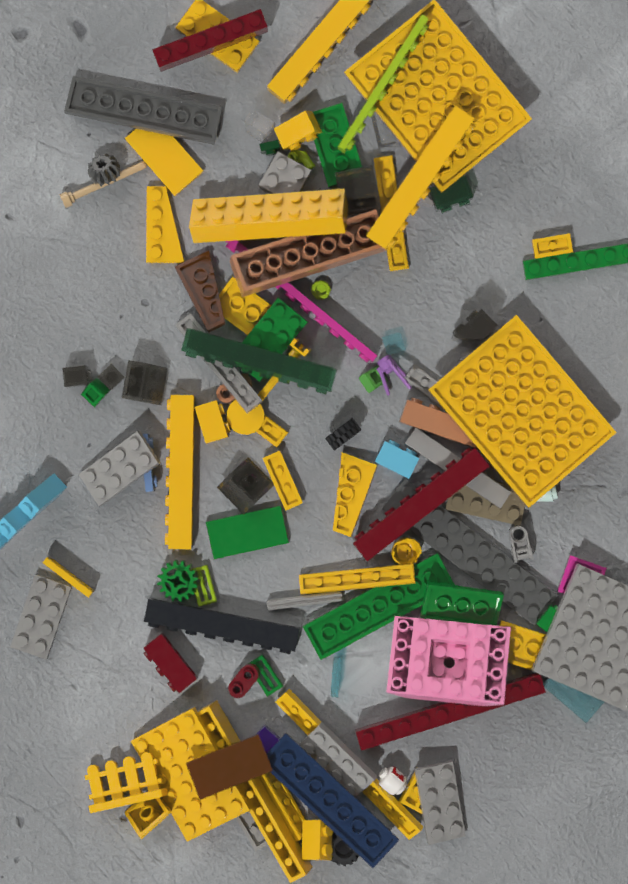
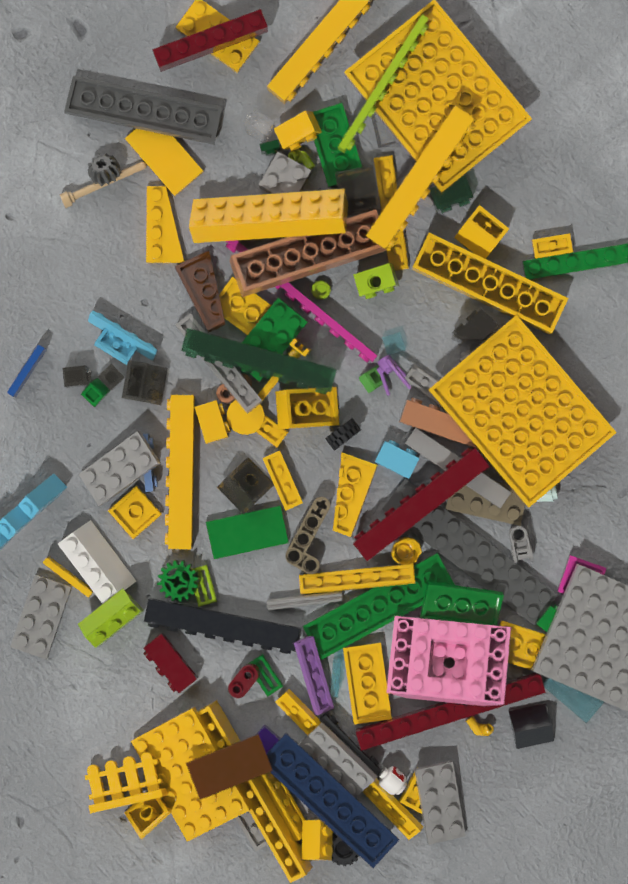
(26, 371): none -> blue tile
(96, 561): none -> white slope
(110, 618): none -> lime slope
(118, 341): none -> medium azure bracket
(135, 512): none -> yellow tile
(306, 408): none -> yellow slope
(311, 532): none -> dark tan beam
(313, 675): none -> medium lavender plate
(331, 723): none -> black container
(364, 281): none -> lime brick
(367, 683): none -> yellow plate
(479, 728): none -> yellow arm
(481, 232): none -> yellow slope
(489, 283): none -> yellow brick
(531, 726): none -> black slope

